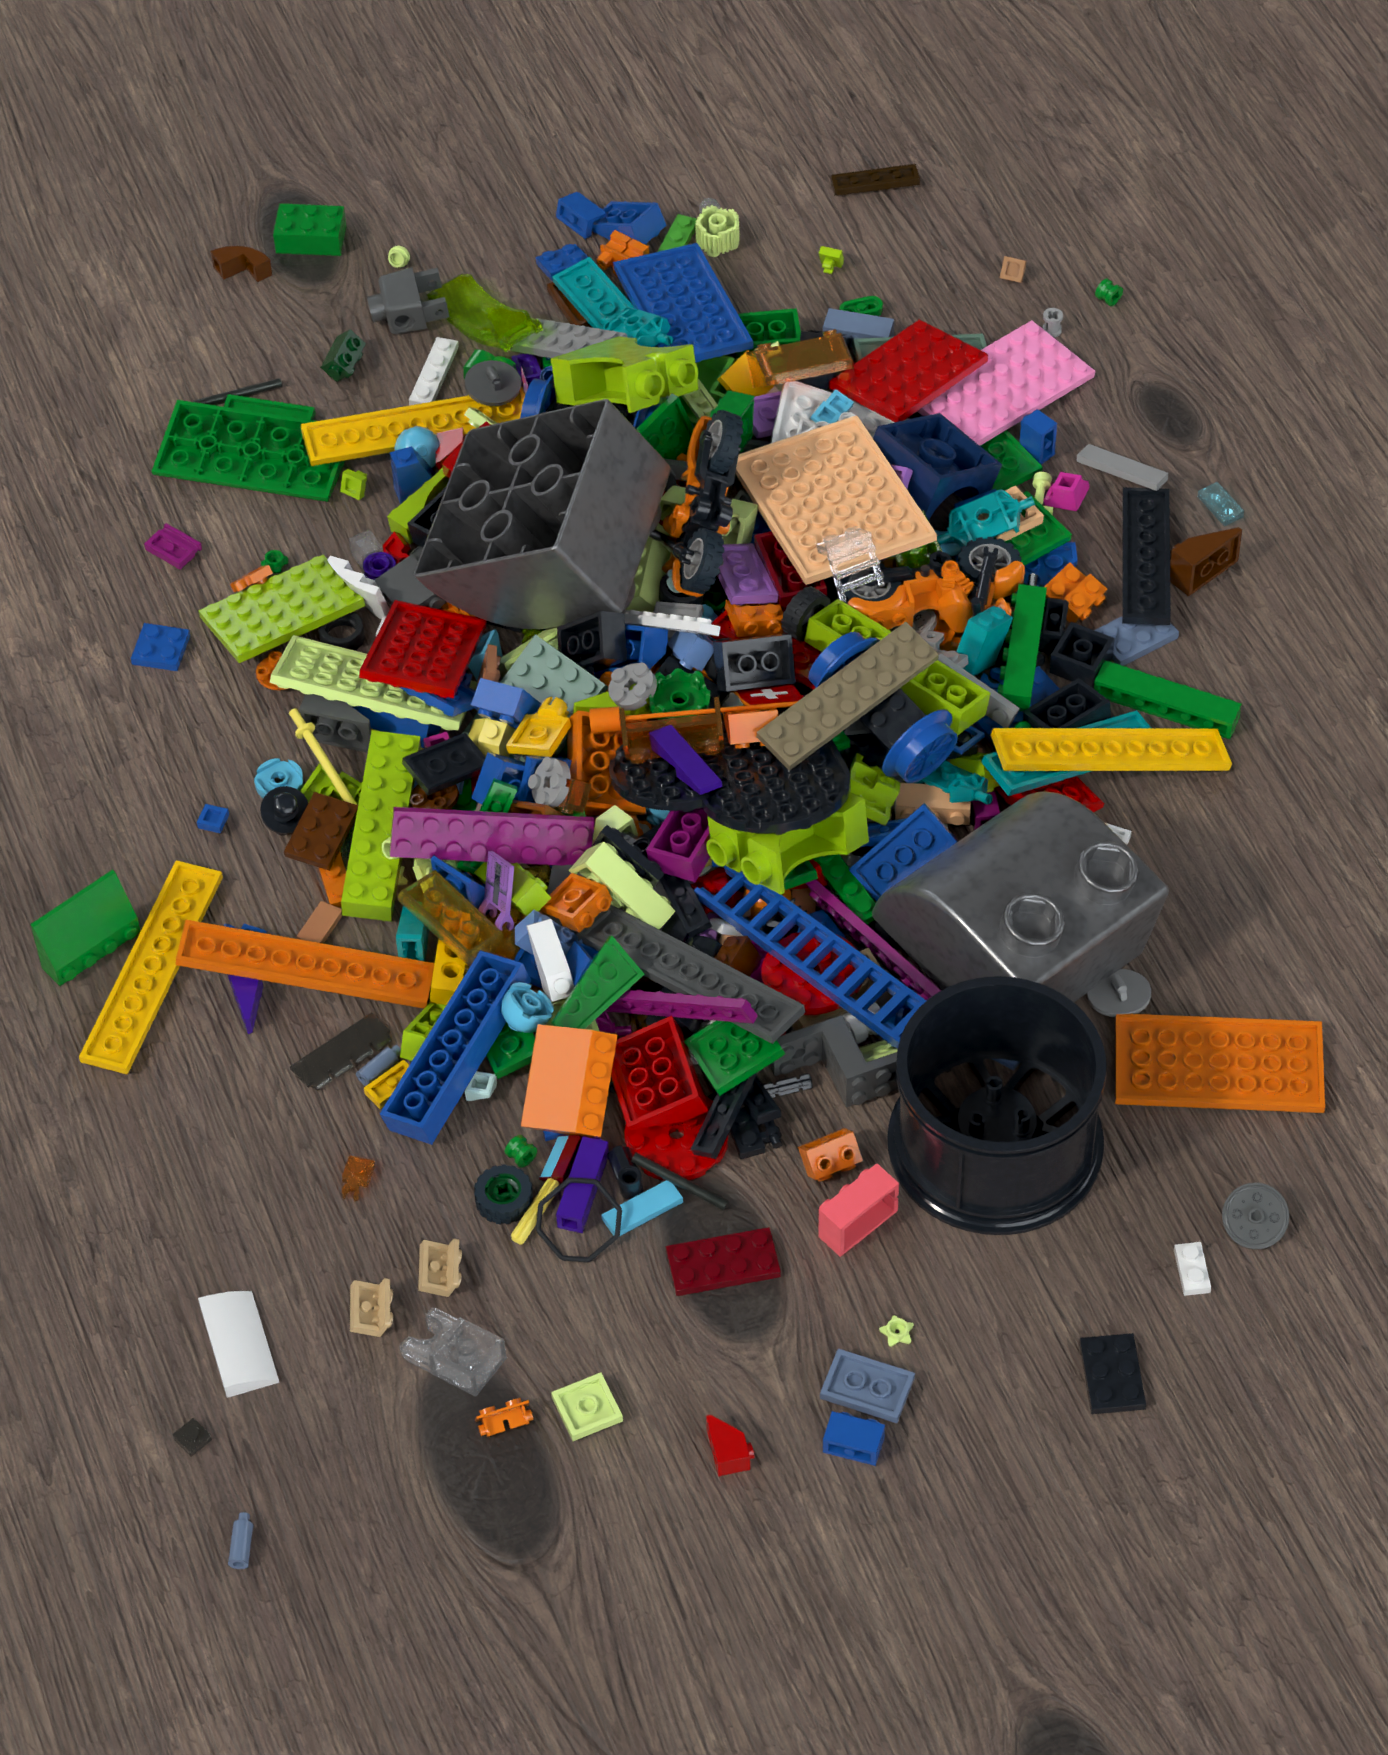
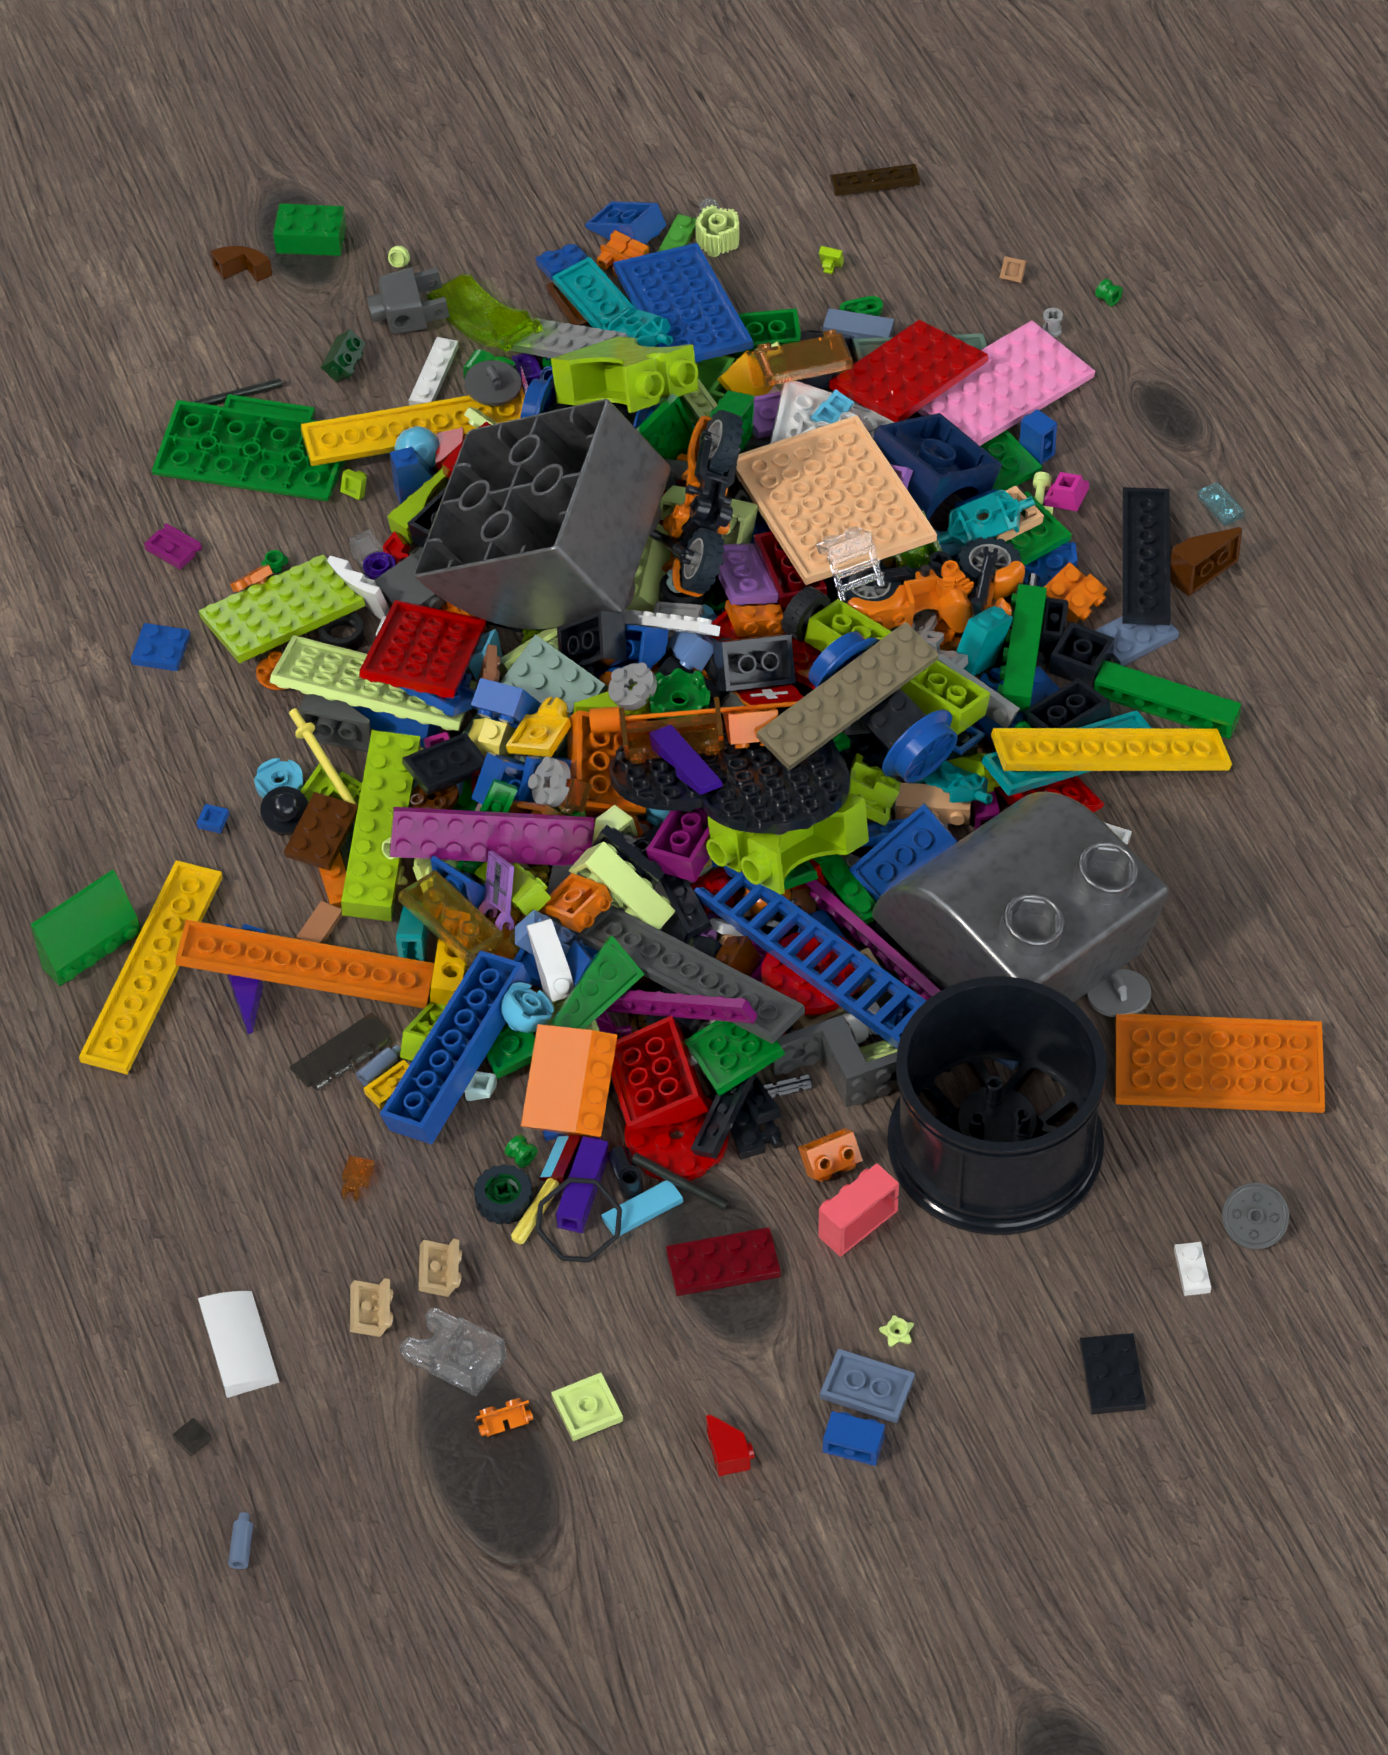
(578, 213): blue panel -> none
(1122, 467): light grey tile -> none

